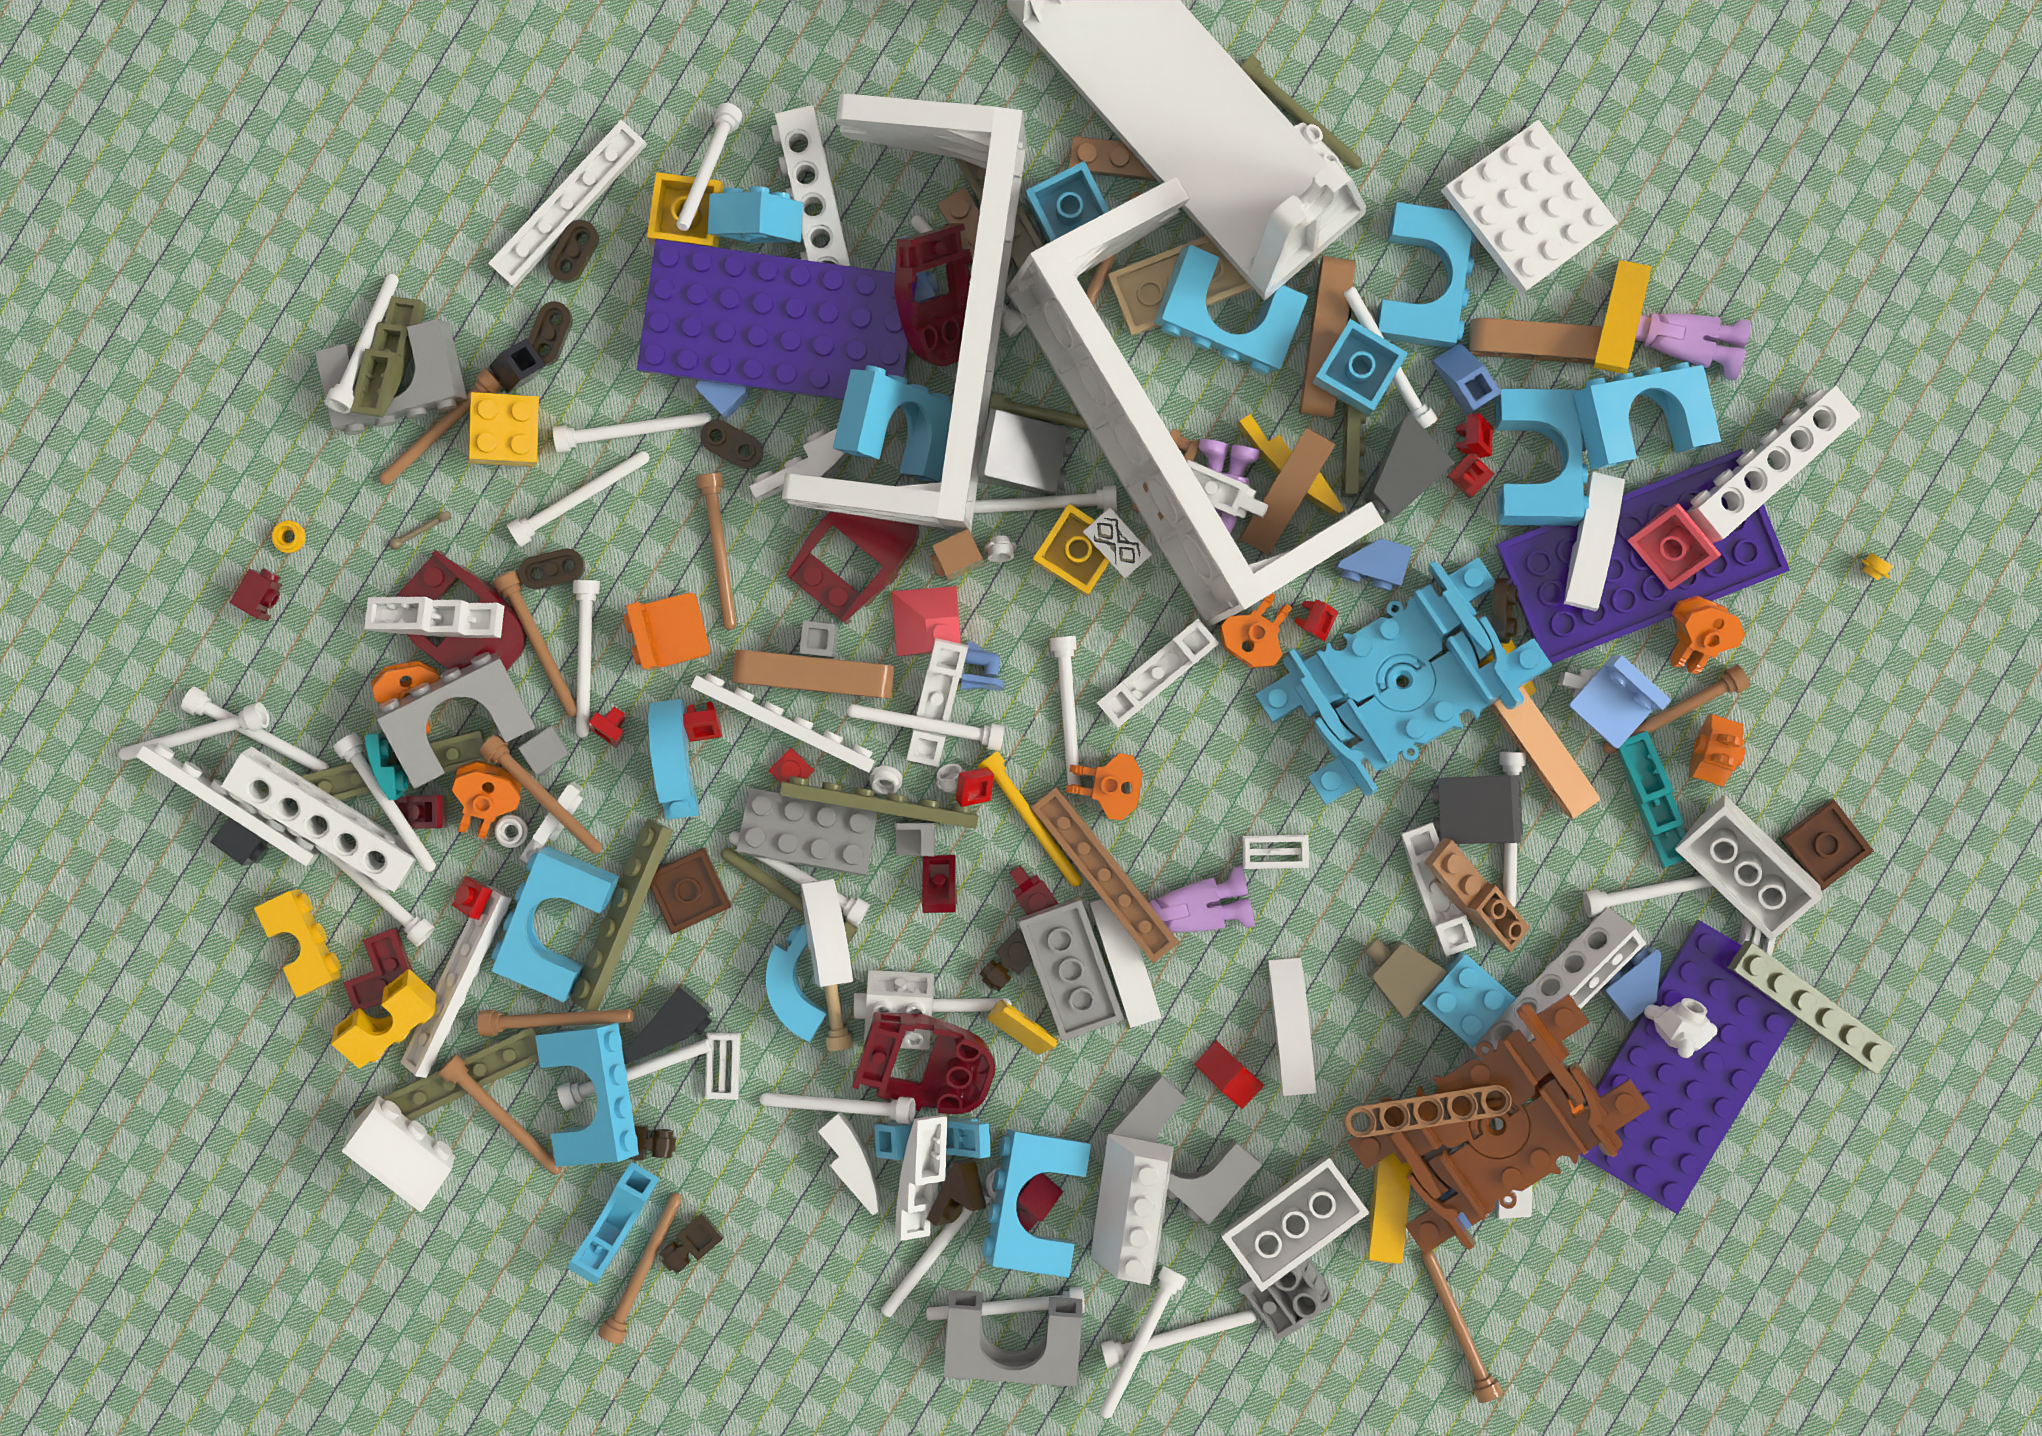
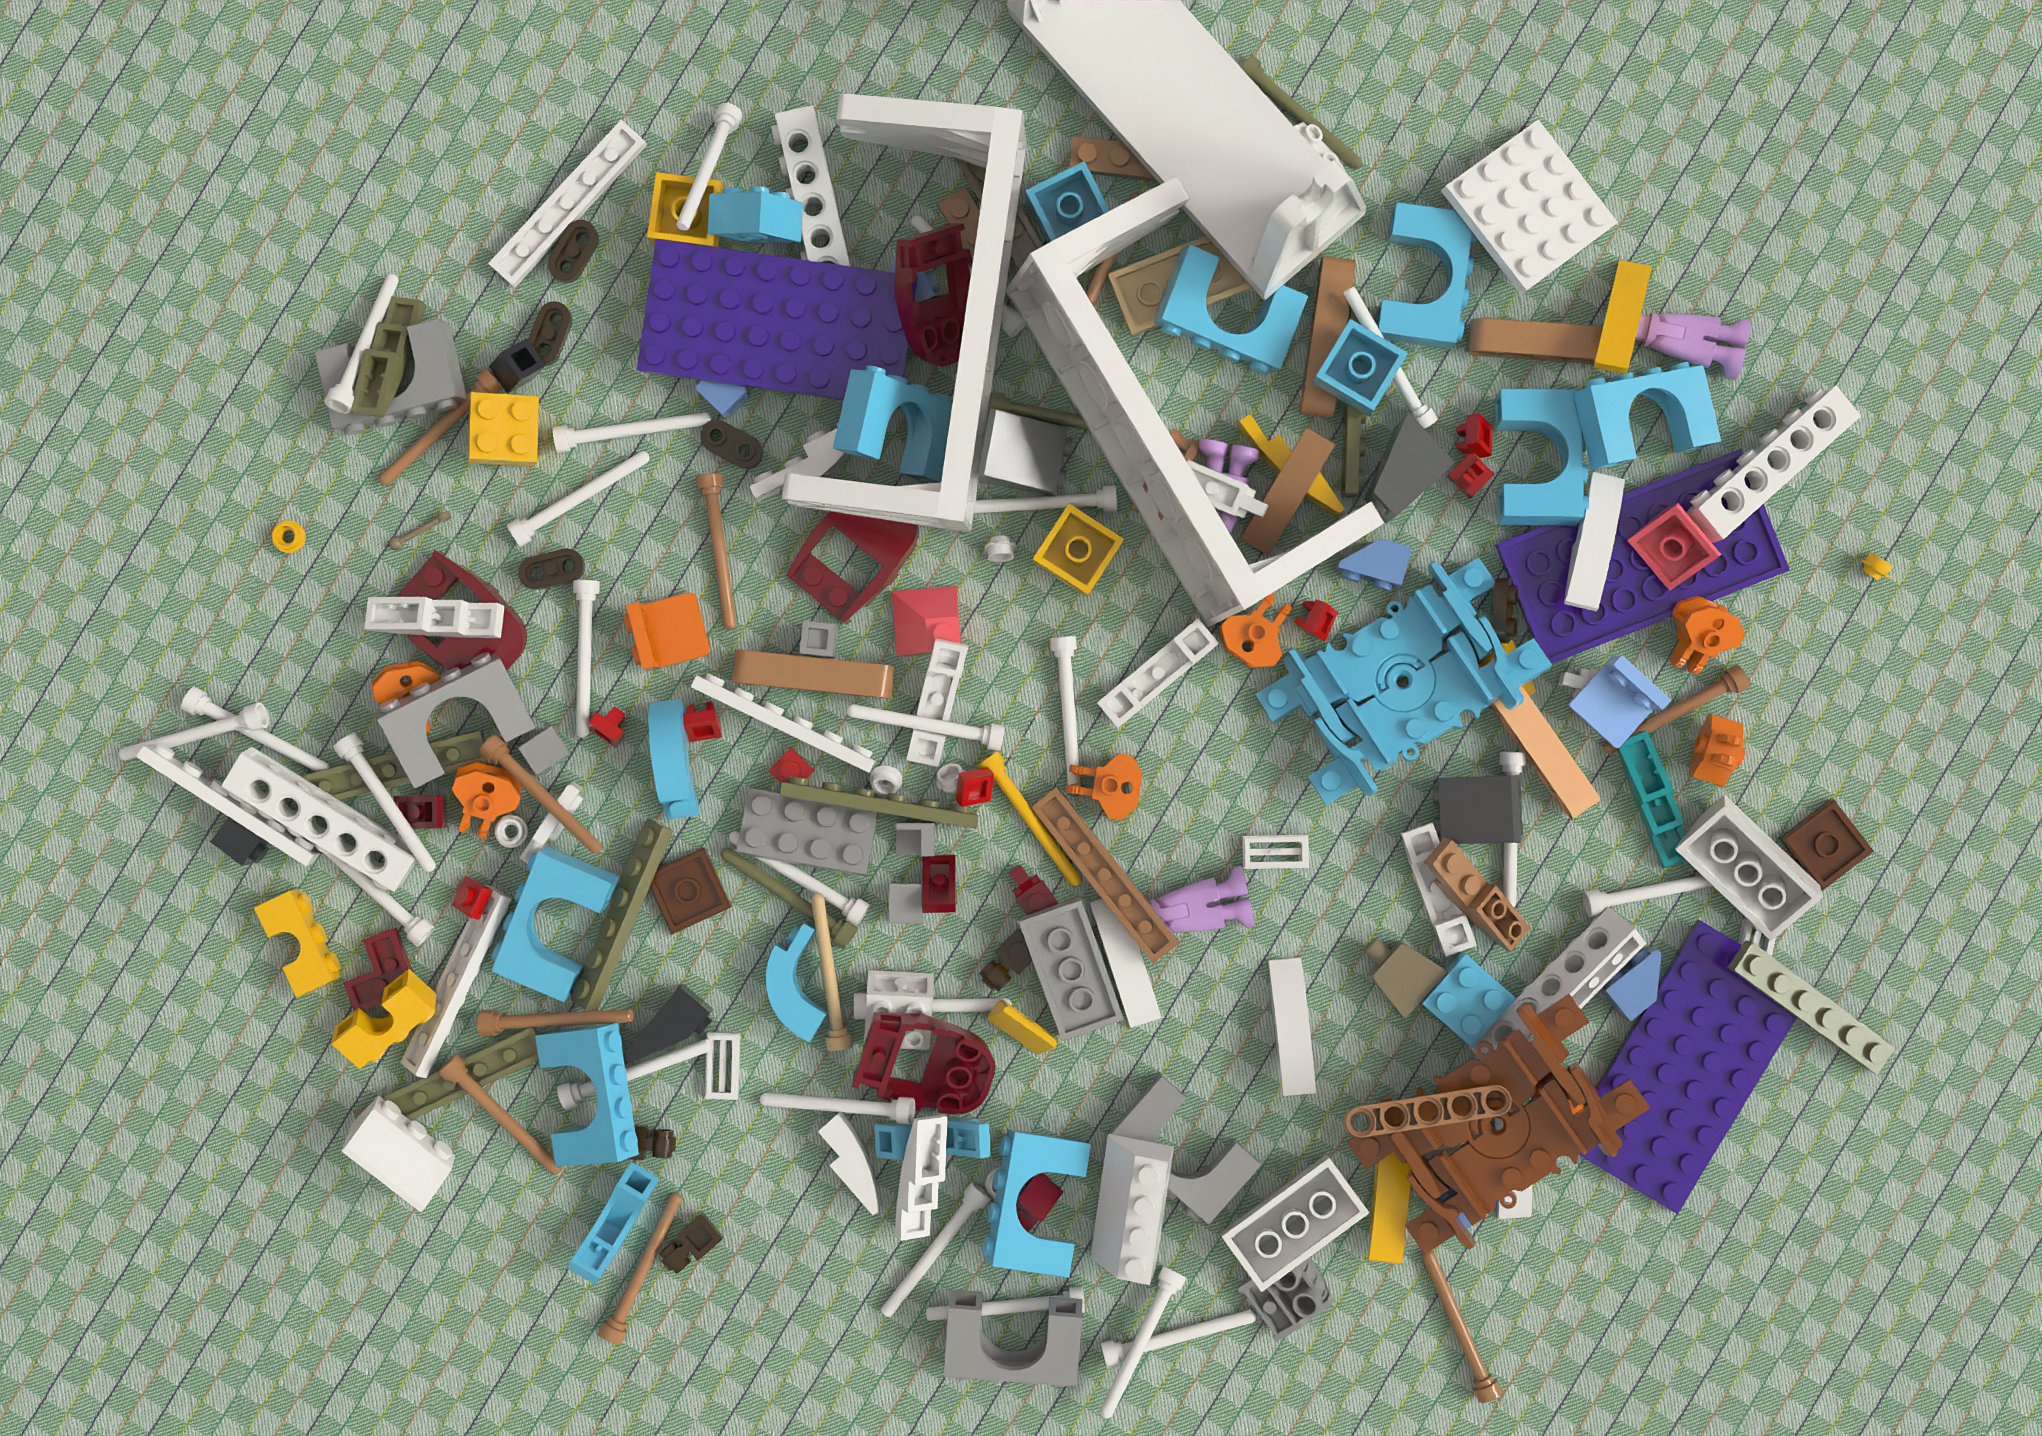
(257, 593): dark red brick -> none
(388, 775): teal slope -> none
(510, 587): medium nougat piece -> none
(826, 933): white slope -> none
(905, 903): none -> light grey panel
(956, 555): medium nougat brick -> none
(959, 1189): dark brown slope -> none
(991, 661): medium blue piece -> none
(1117, 543): white sticker -> none
(1229, 1074): red slope -> none
(1466, 378): medium blue slope -> none
(1682, 1025): white rock -> none

